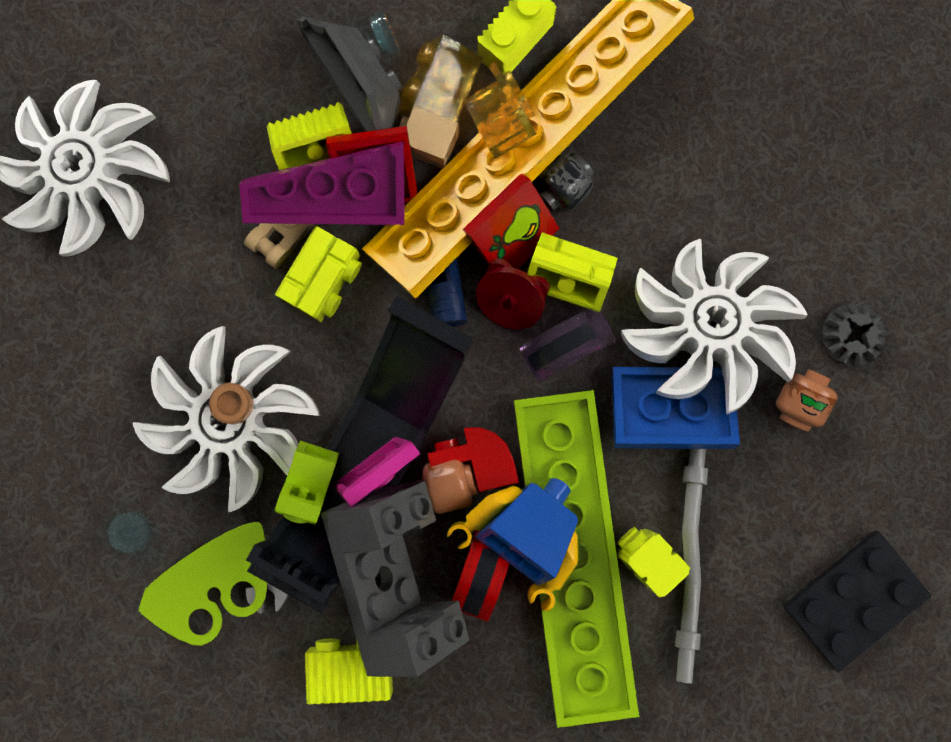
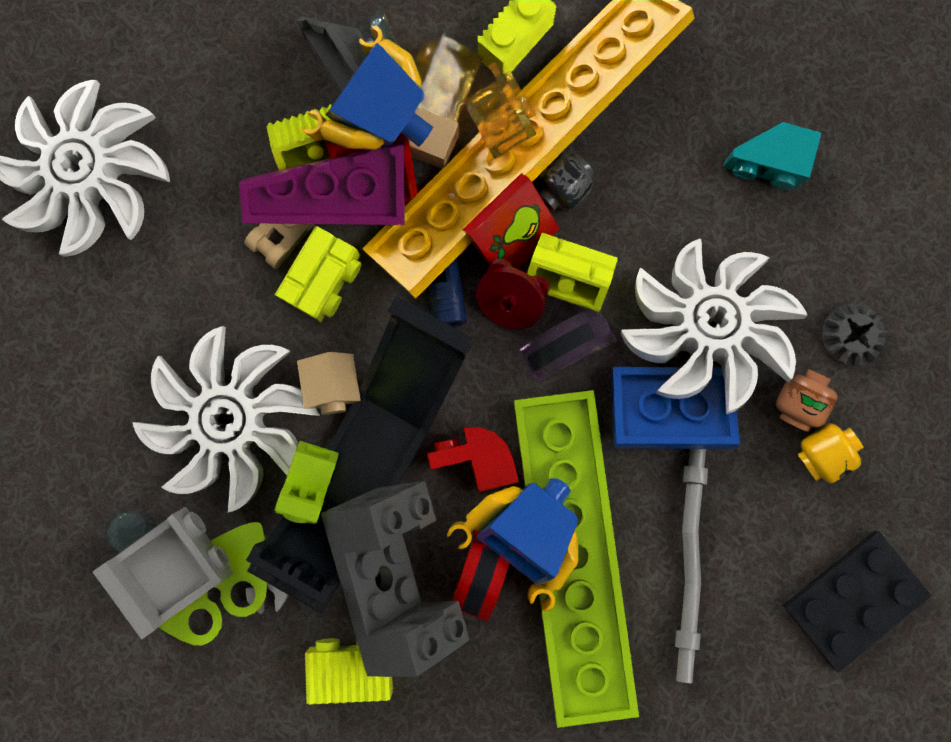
(164, 571): none -> light grey panel
(231, 403): medium nougat tile -> none
(328, 382): none -> tan brick
(375, 470): dark pink plate -> none
(376, 101): none -> blue torso
(450, 485): nougat head -> none
(652, 560): neon yellow brick -> none
(780, 155): none -> teal slope
(831, 453): none -> yellow head

